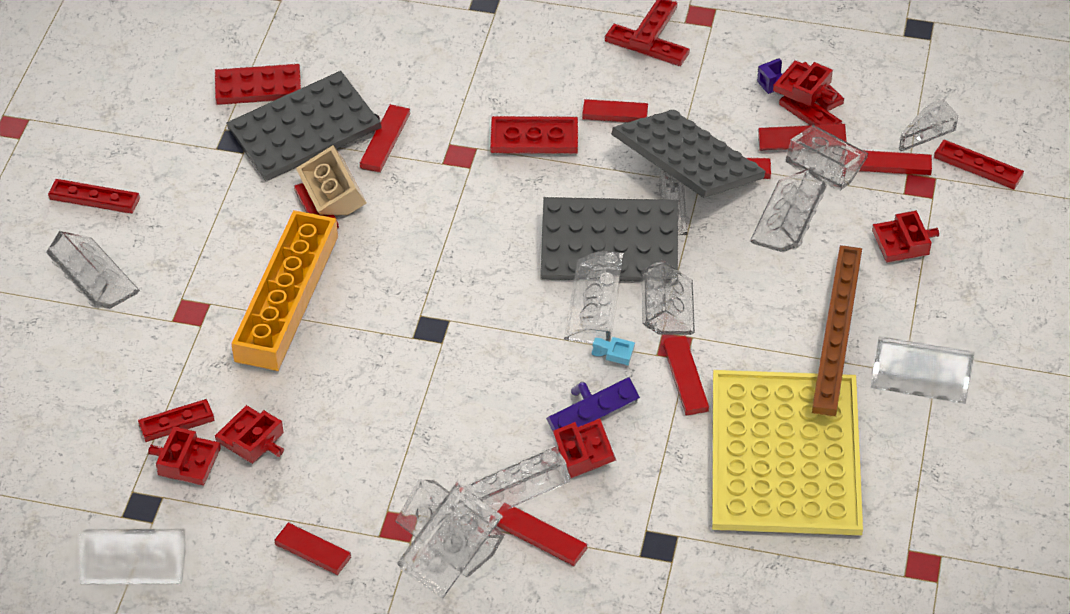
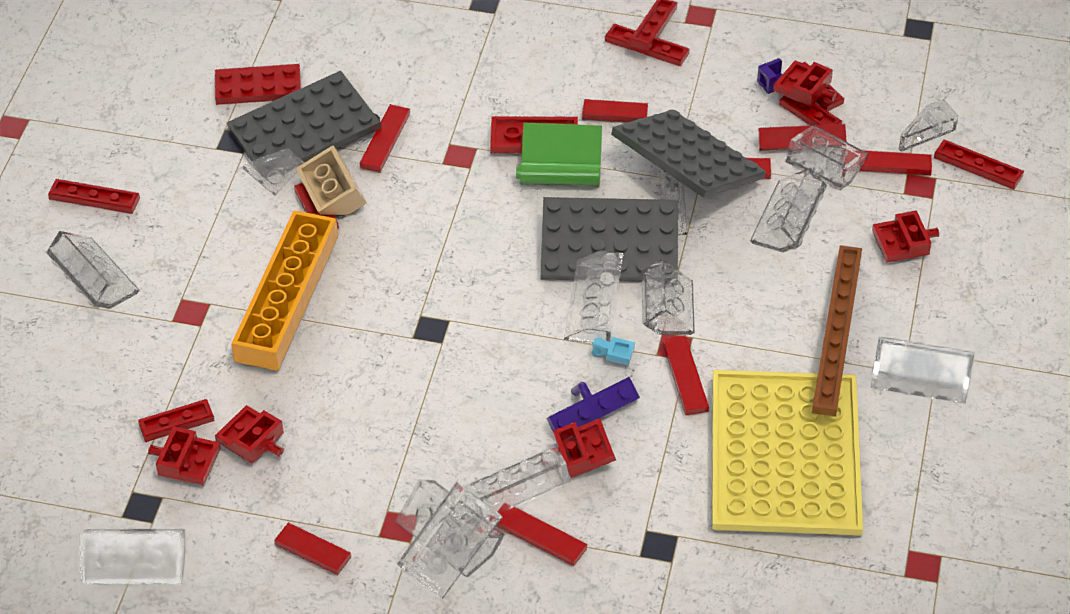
(274, 170): none -> clear wing
(561, 154): none -> bright green door

